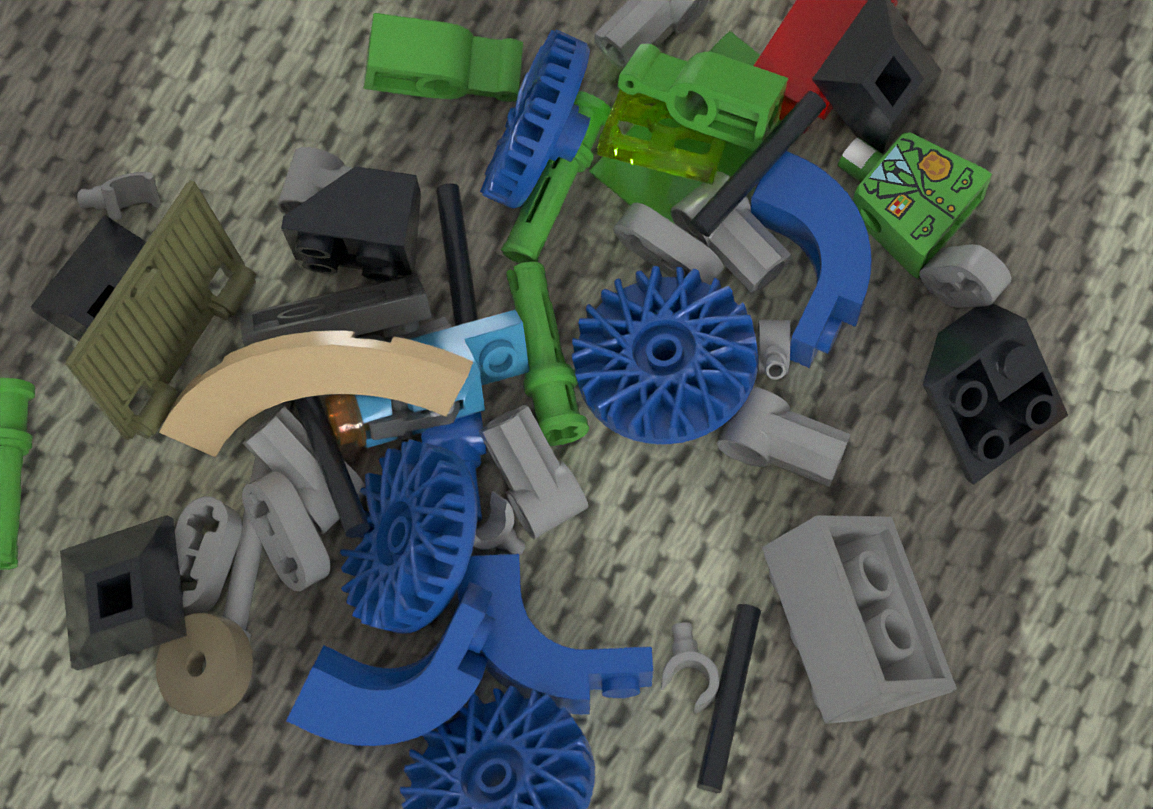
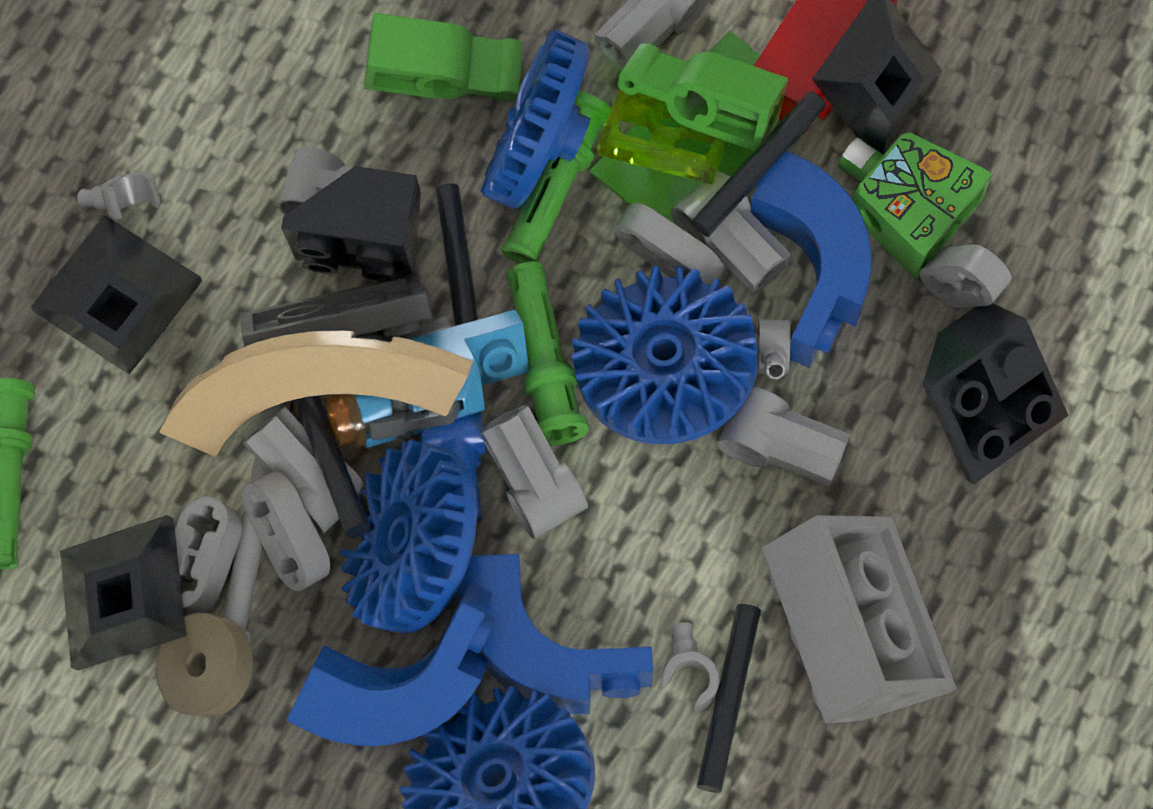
(159, 314): olive window -> none
(499, 529): light grey piece -> none

